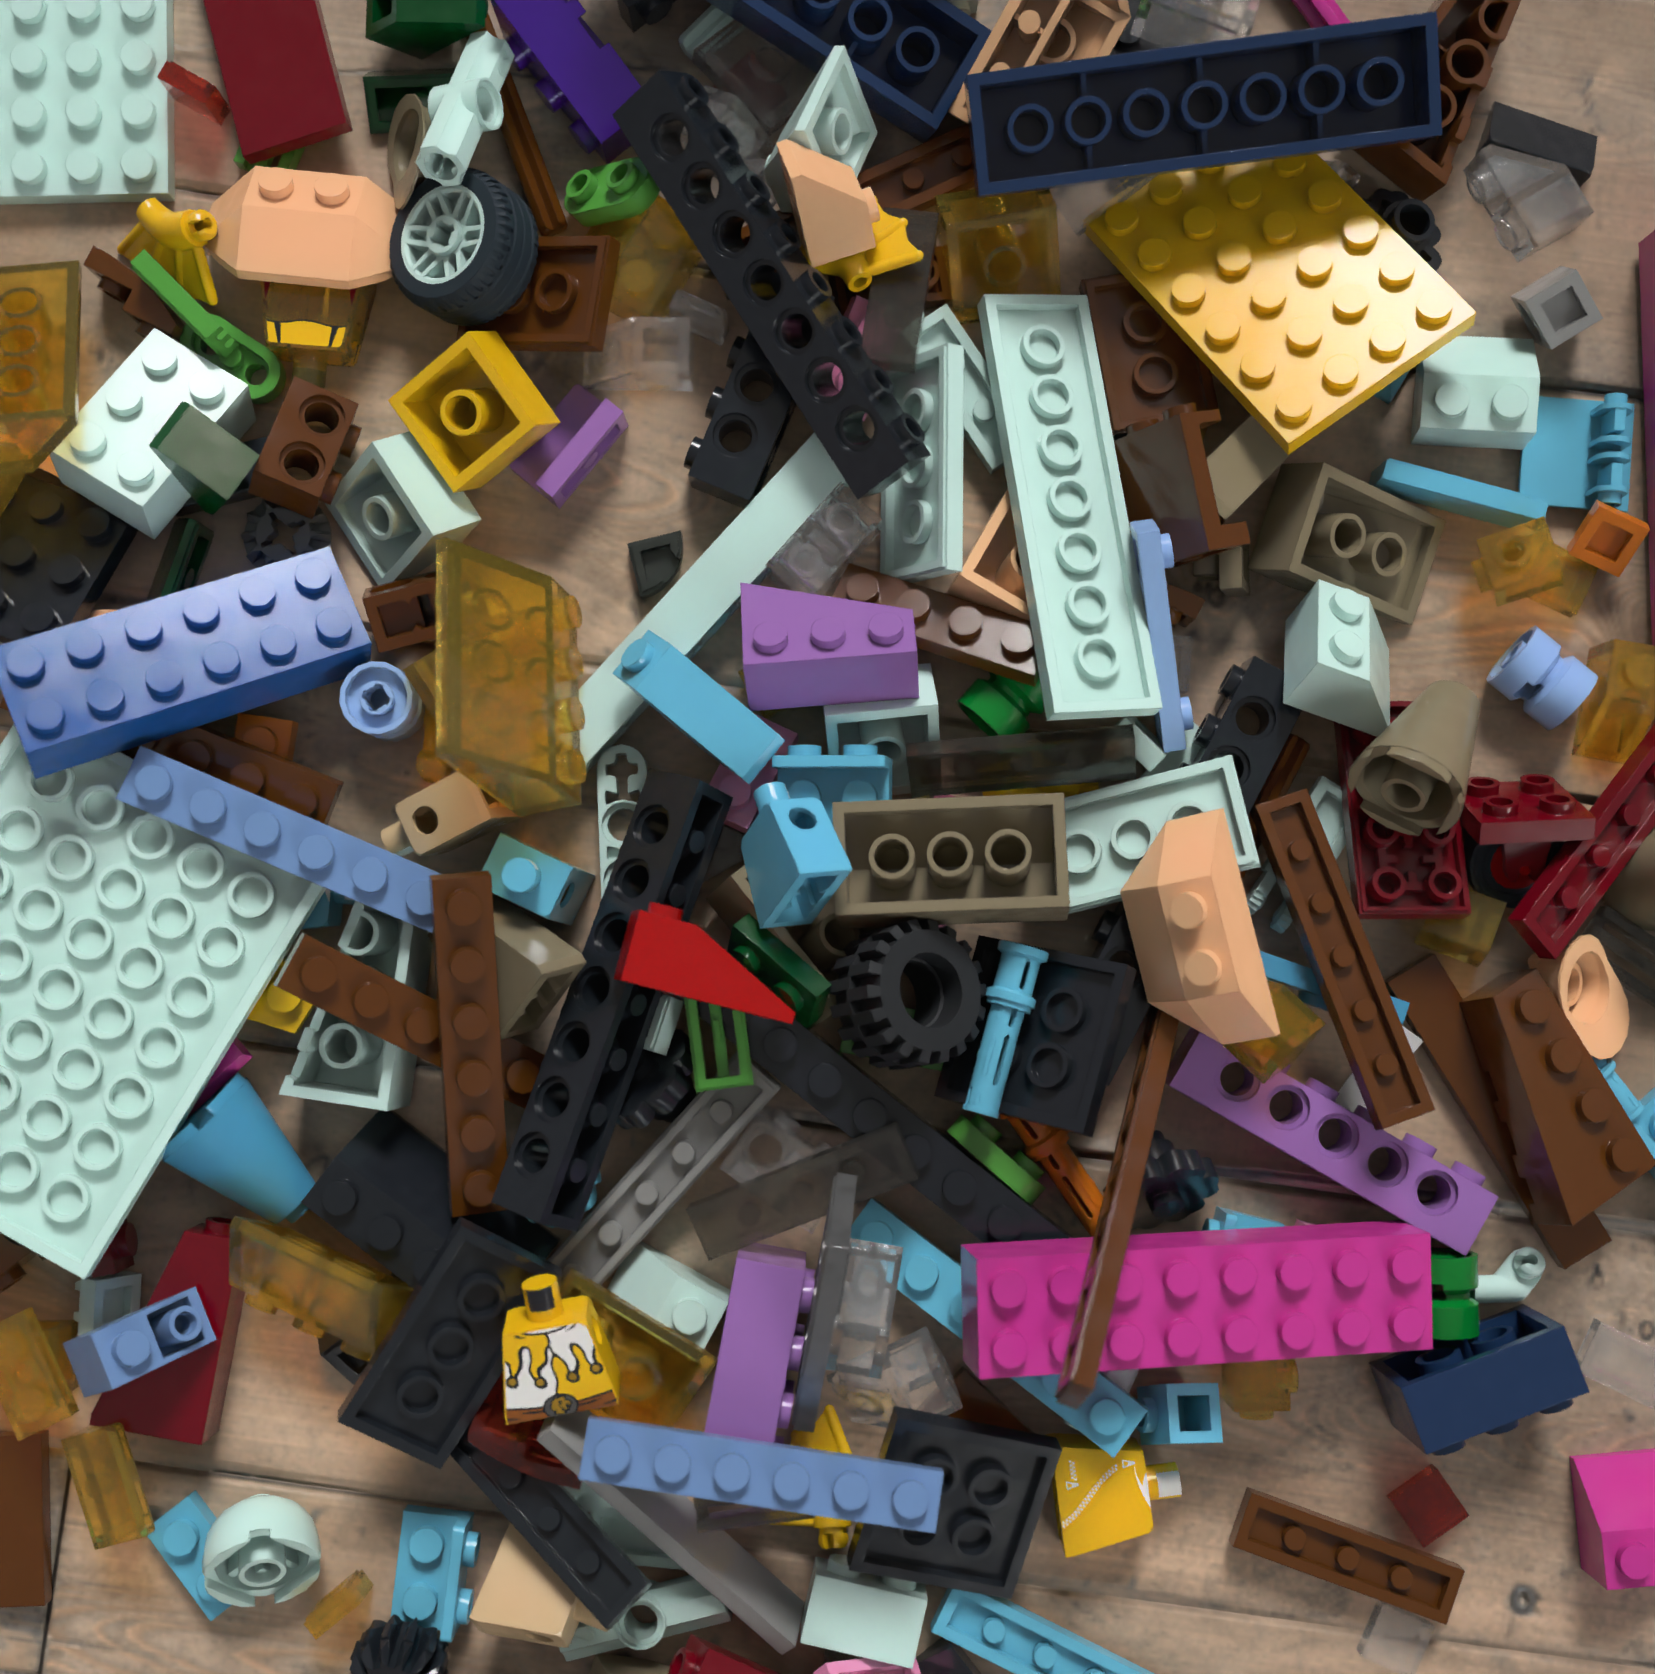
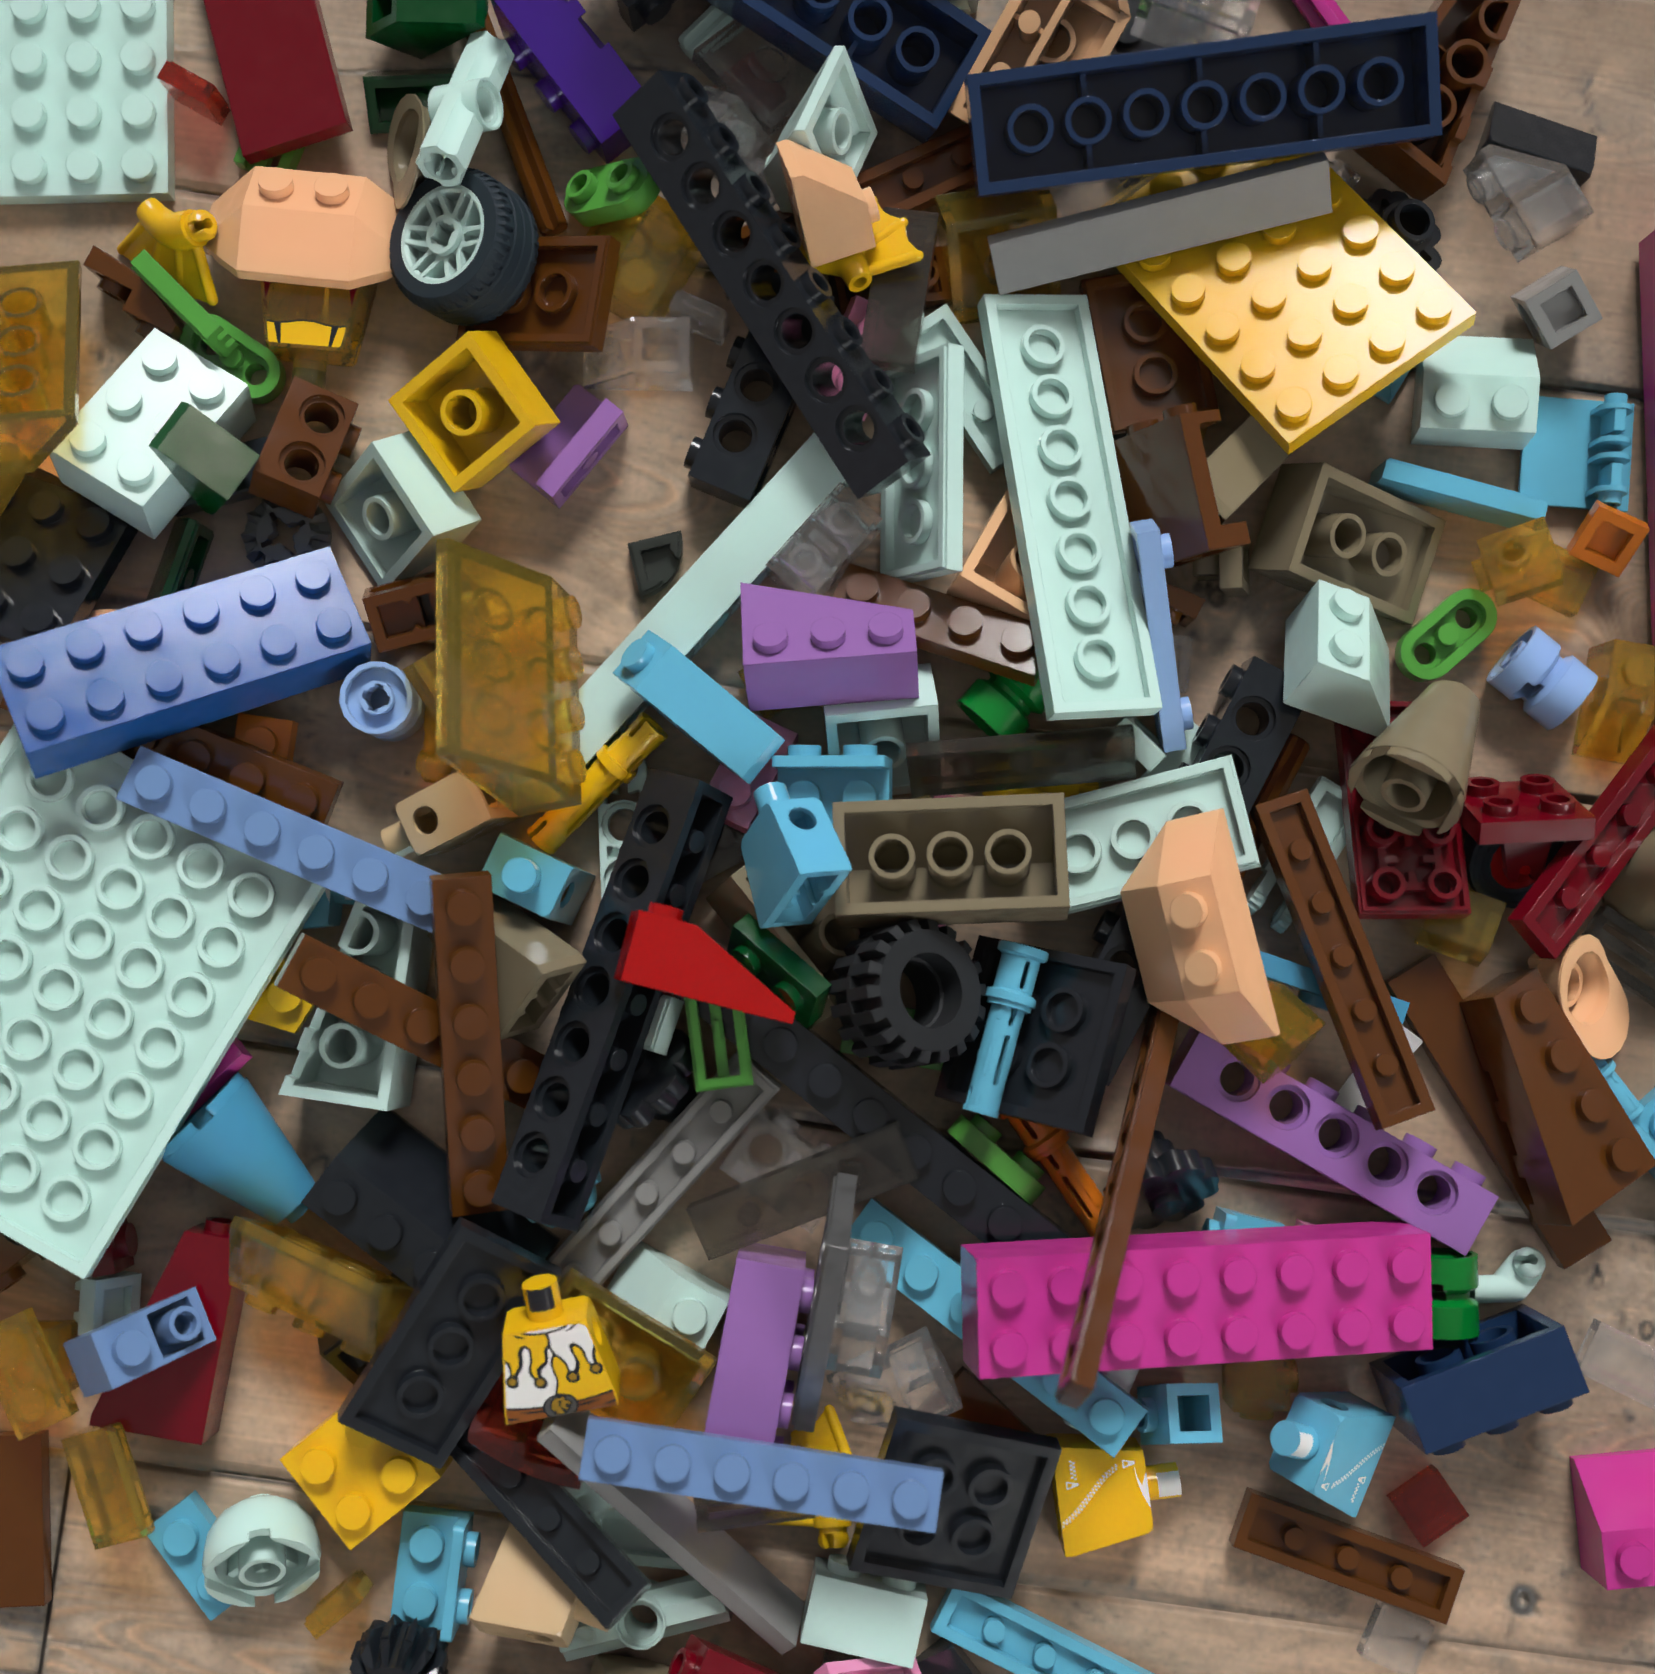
(356, 1478): none -> yellow brick
(610, 769): none -> yellow pin
(1162, 223): none -> light grey tile
(1331, 1446): none -> medium azure torso
(1444, 637): none -> bright green plate

